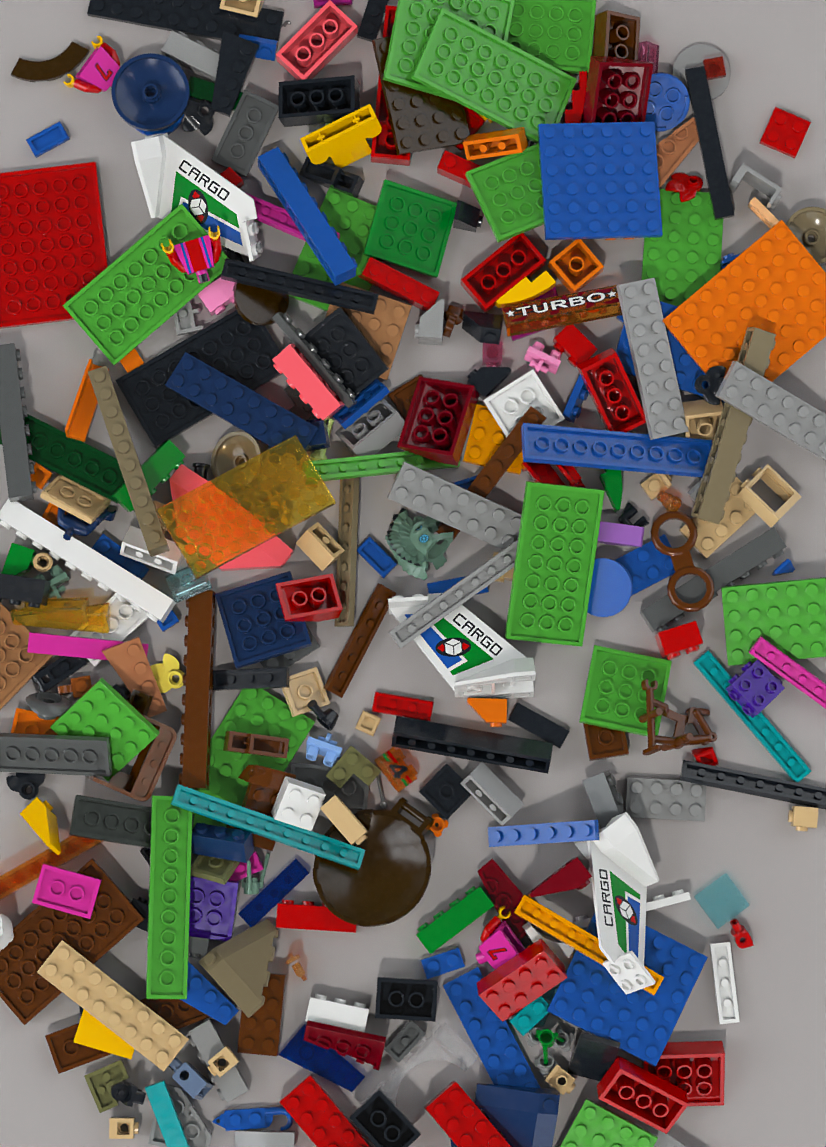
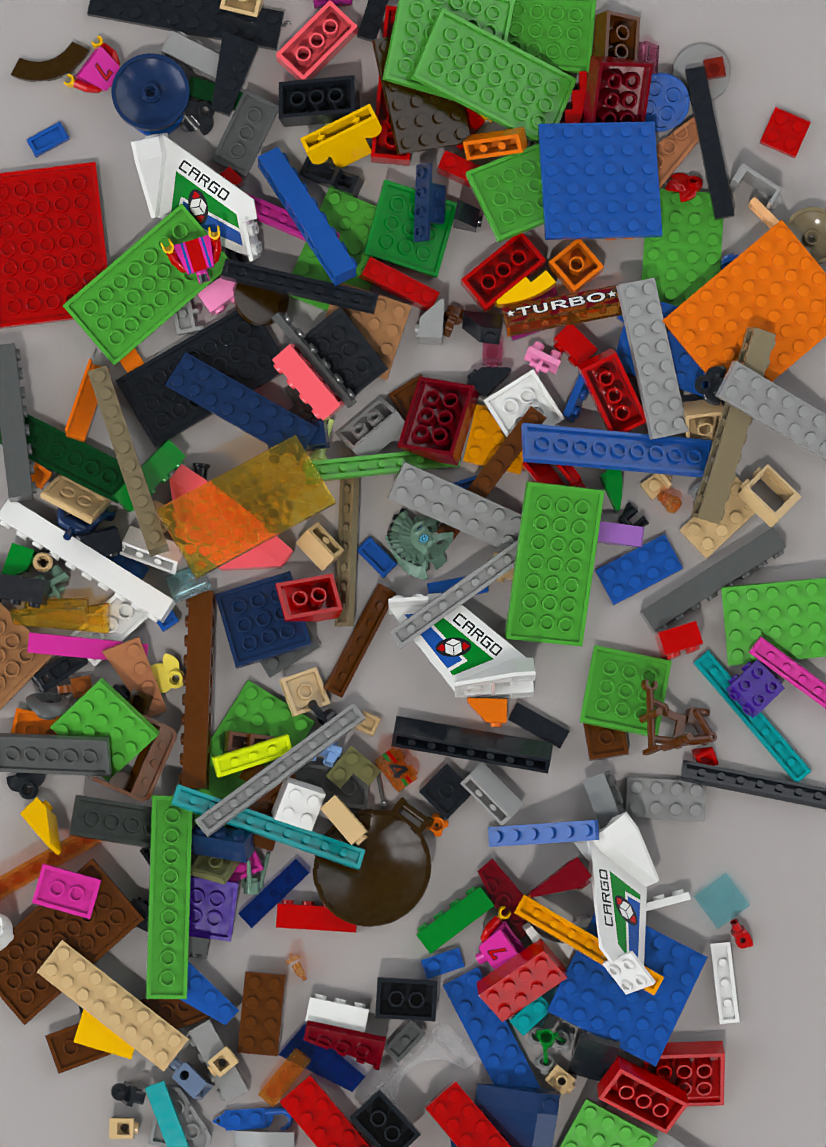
(50, 514): orange plate -> none
(101, 1082): olive plate -> none
(103, 540): none -> black slope
(233, 451): dark tan dish -> none
(242, 965): dark tan slope -> none
(251, 678): black tile -> none
(251, 755): none -> neon yellow tile
(267, 47): blue plate -> none
(280, 770): none -> light grey plate
(284, 1077): none -> clear orange plate
(365, 400): blue plate -> none
(402, 706): red tile -> none
(428, 203): none -> dark blue bracket
(609, 588): blue tile -> none
(682, 561): reddish brown bar -> none
(784, 568): blue slope -> none
(803, 817): tan brick -> none

